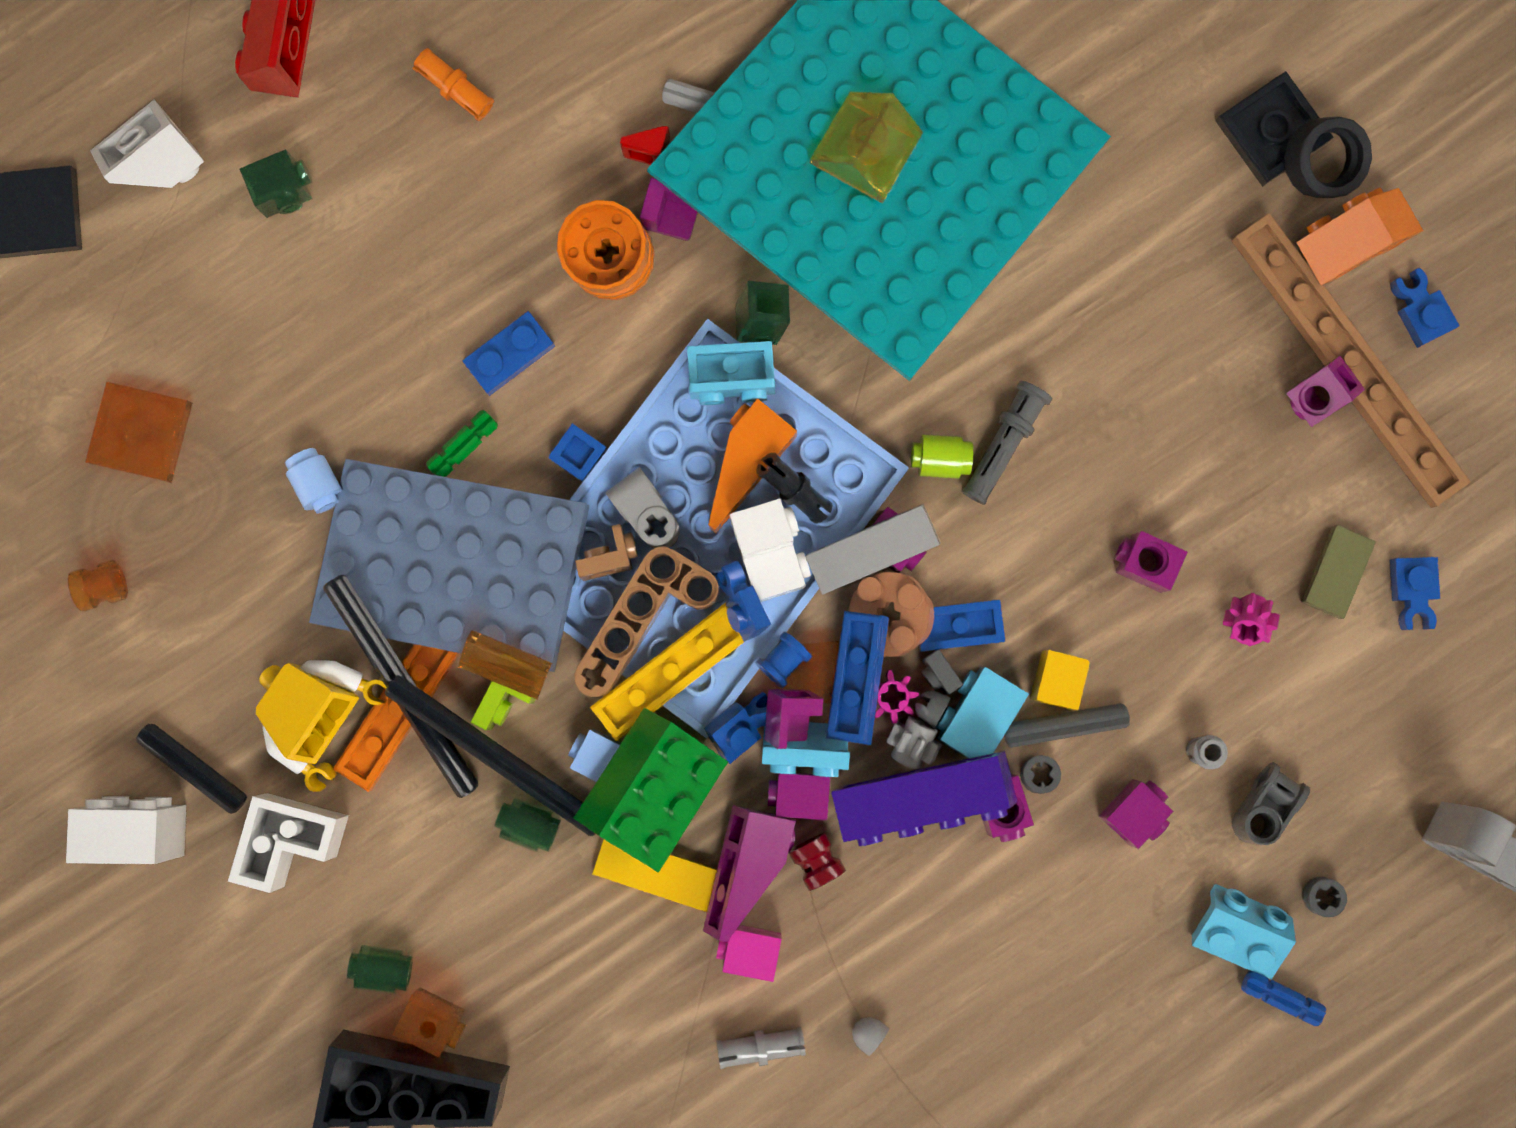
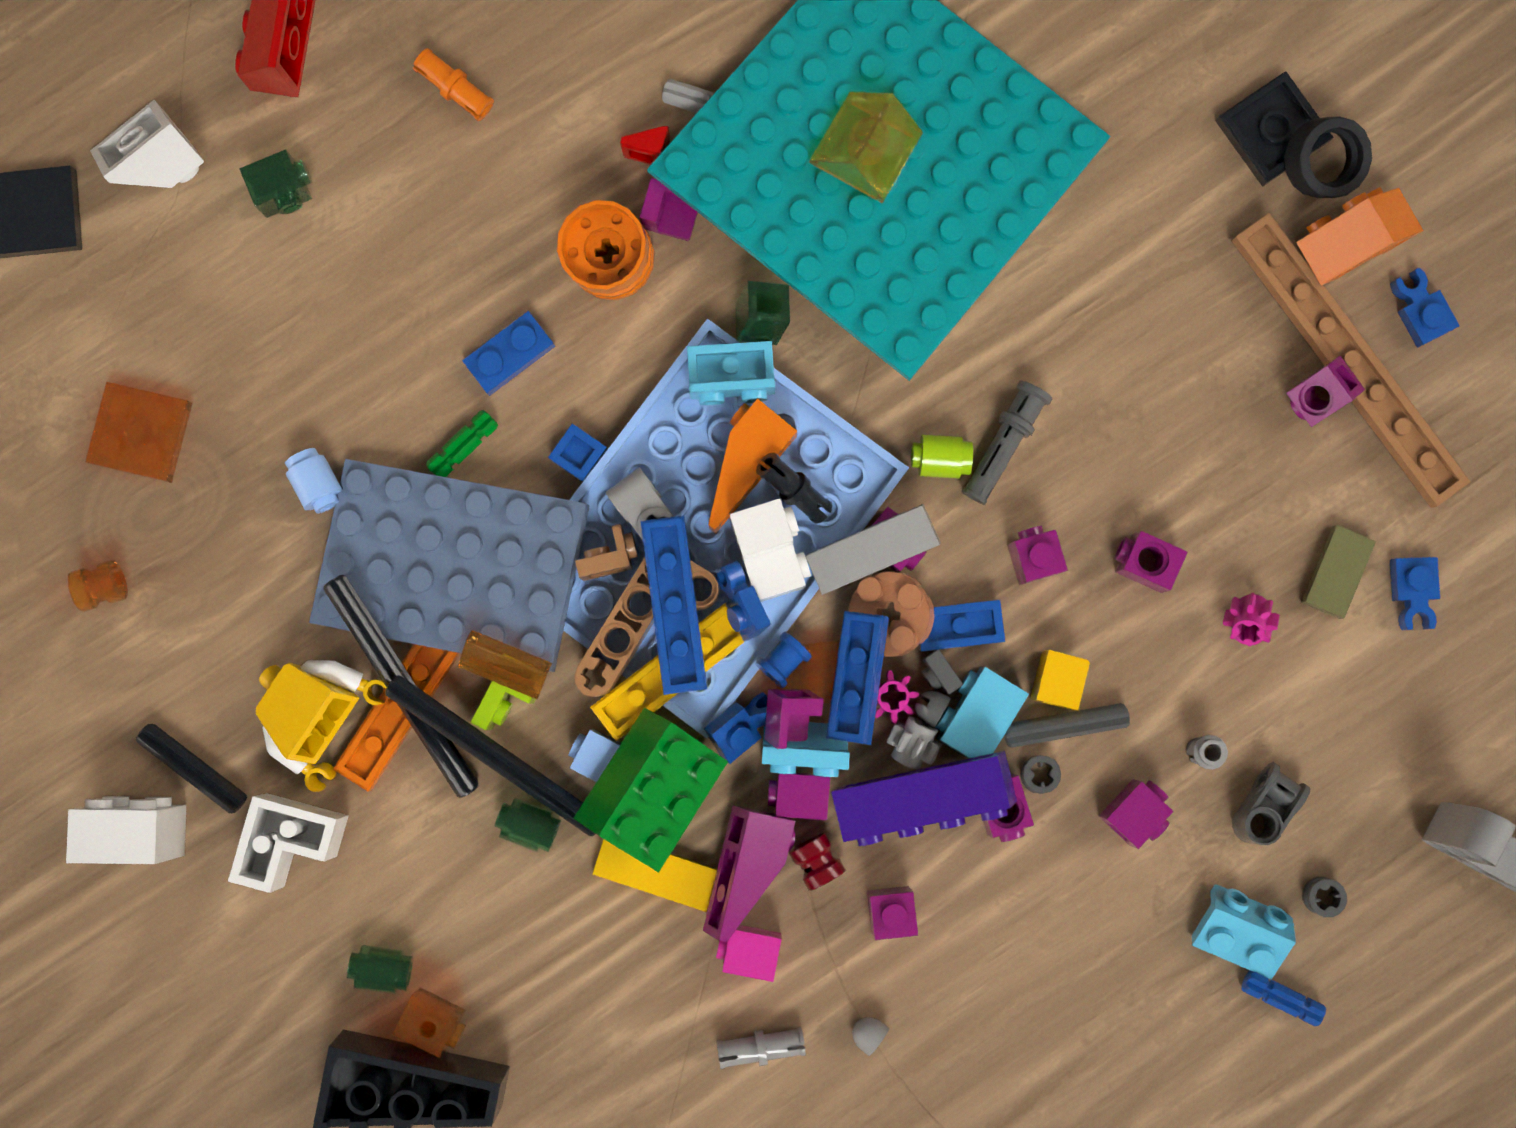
(674, 605): none -> blue tile
(892, 913): none -> magenta brick
(1036, 555): none -> magenta brick

